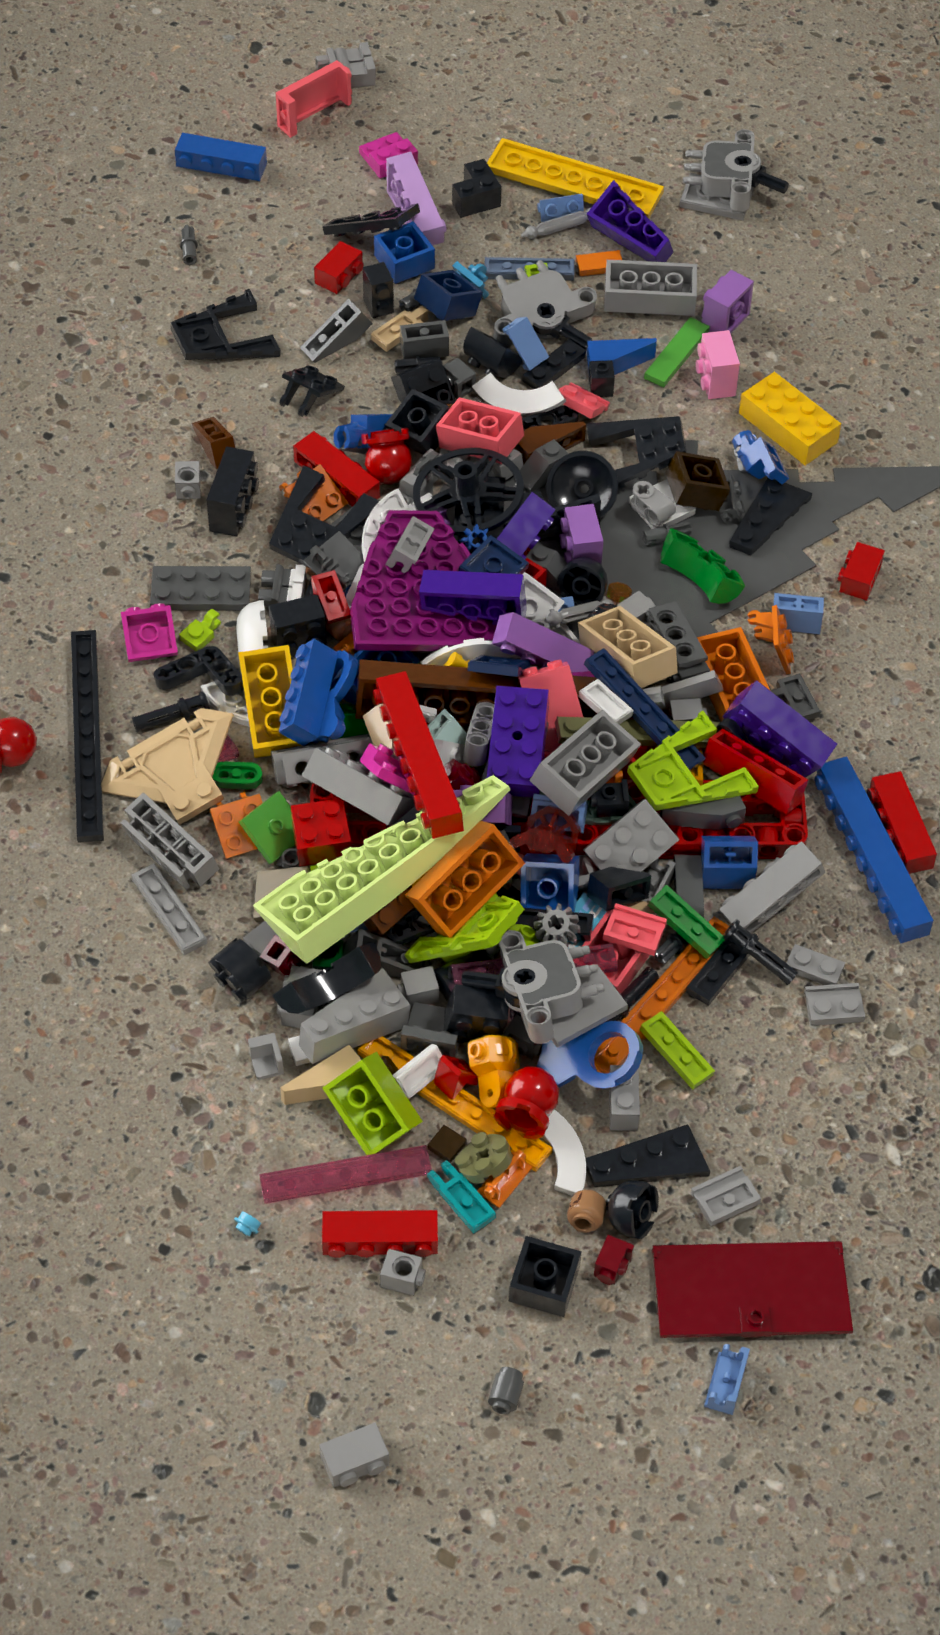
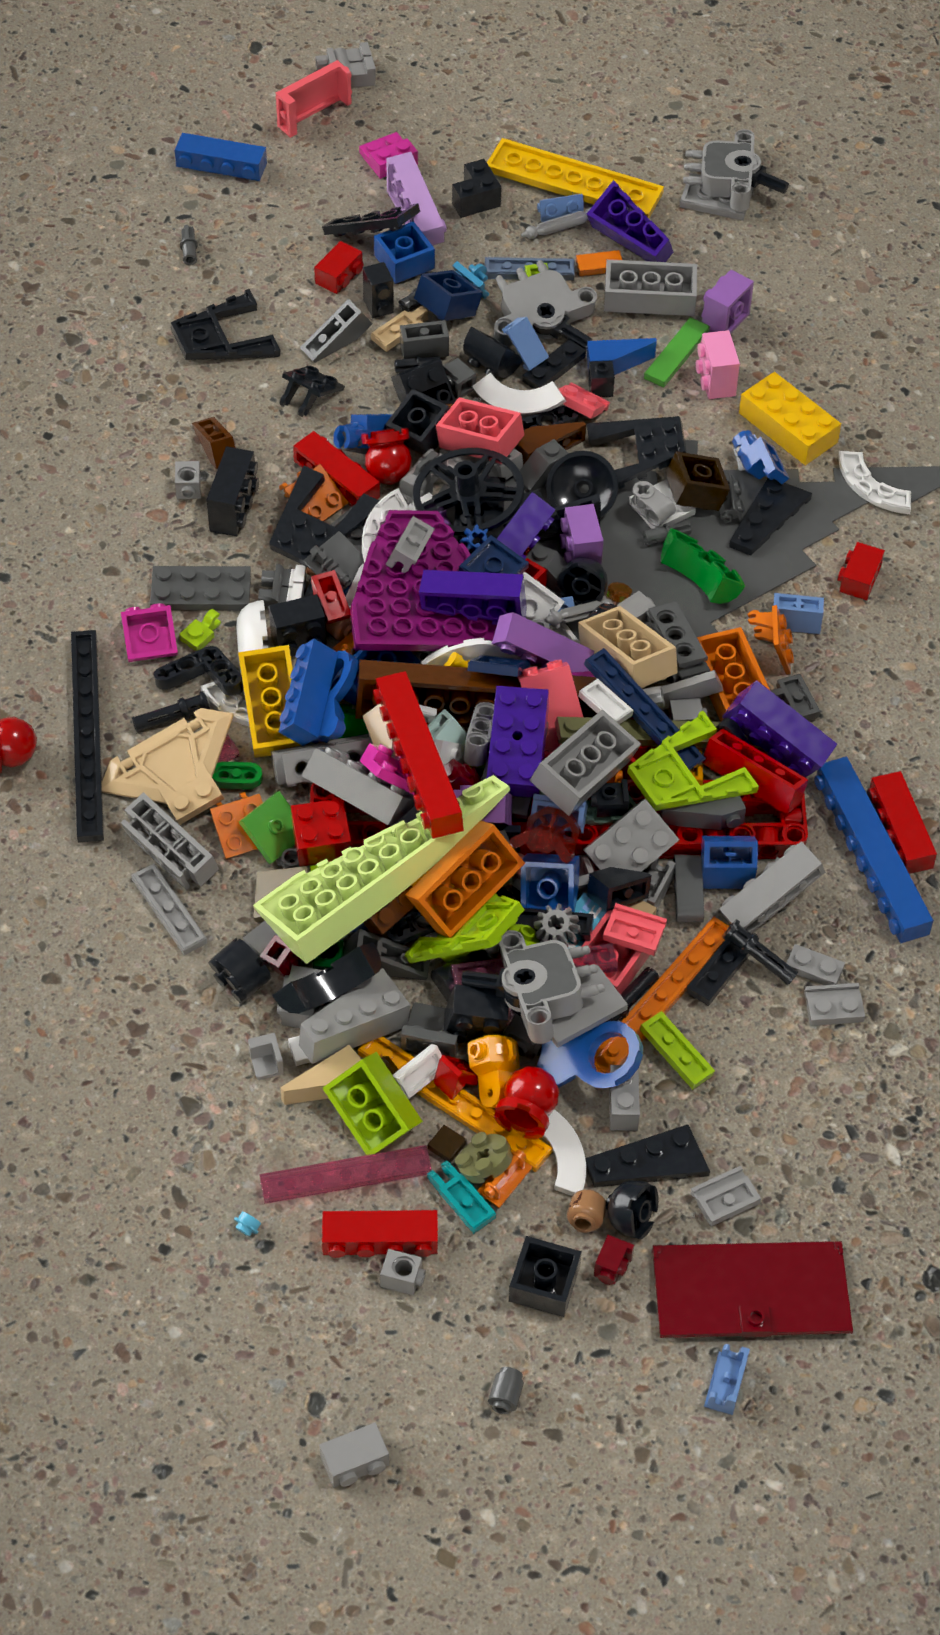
(419, 986): light grey brick -> none
(673, 944): black axle -> none
(686, 921): green plate -> none
(879, 494): none -> white tile

